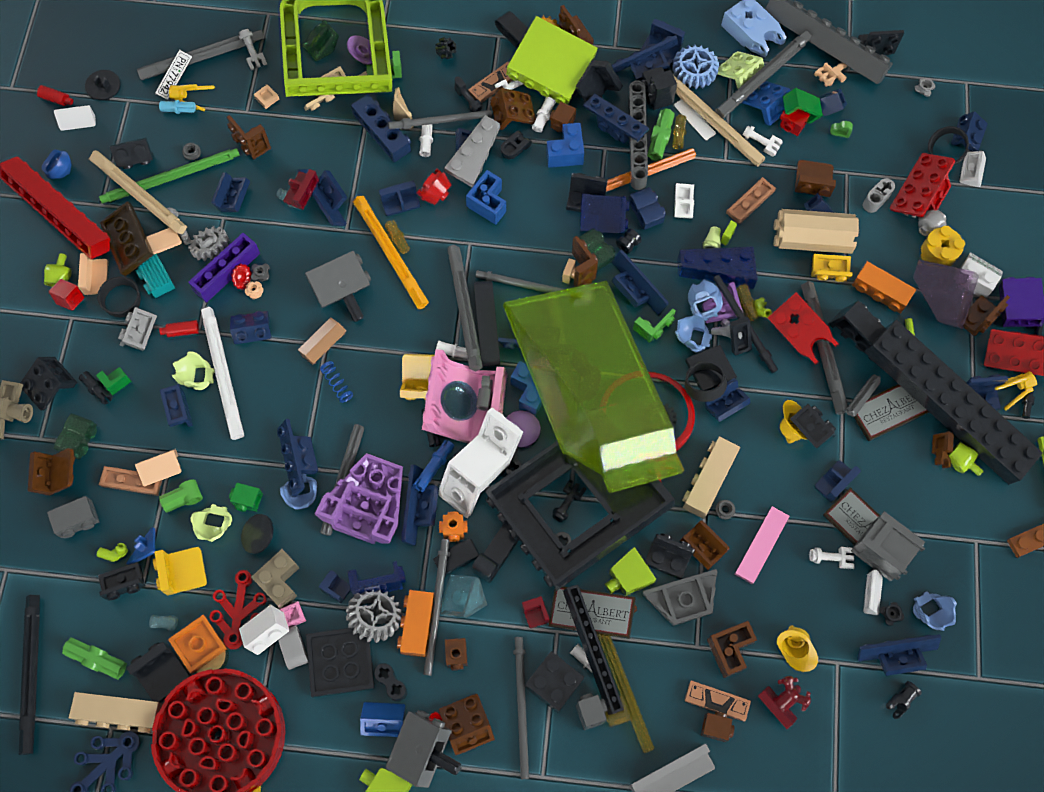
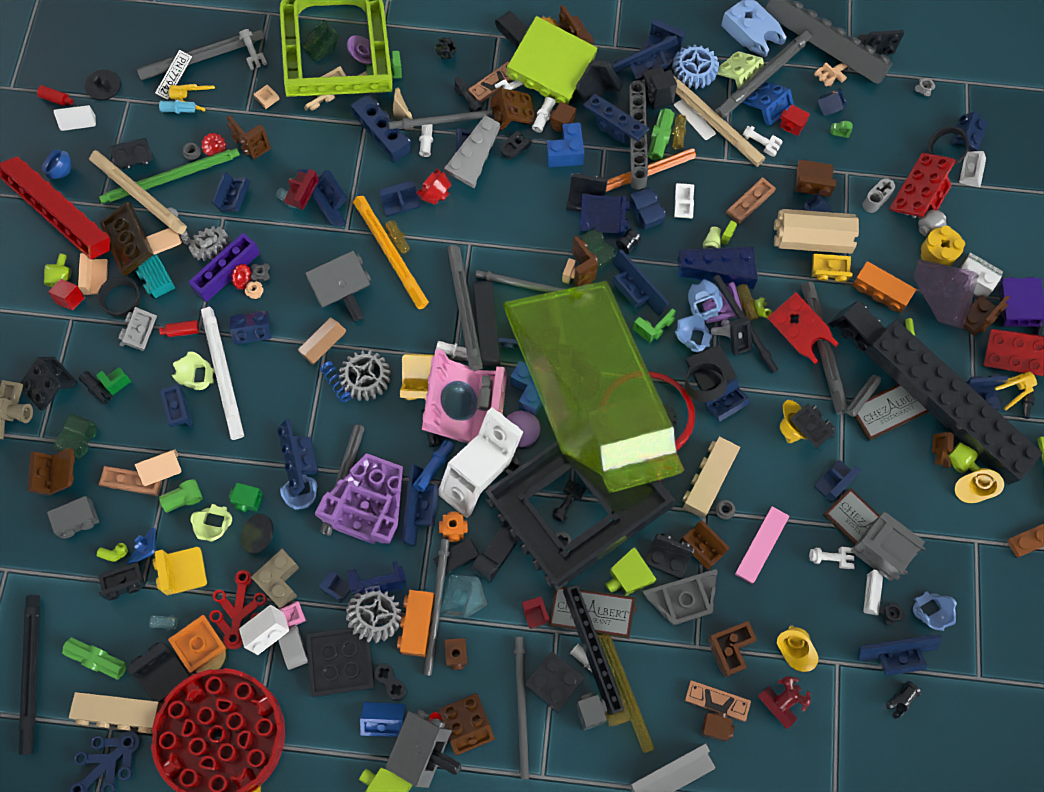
(213, 144): none -> red piece
(370, 362): none -> light grey gear
(484, 198): blue brick -> none
(802, 100): green panel -> none
(979, 485): none -> yellow piece

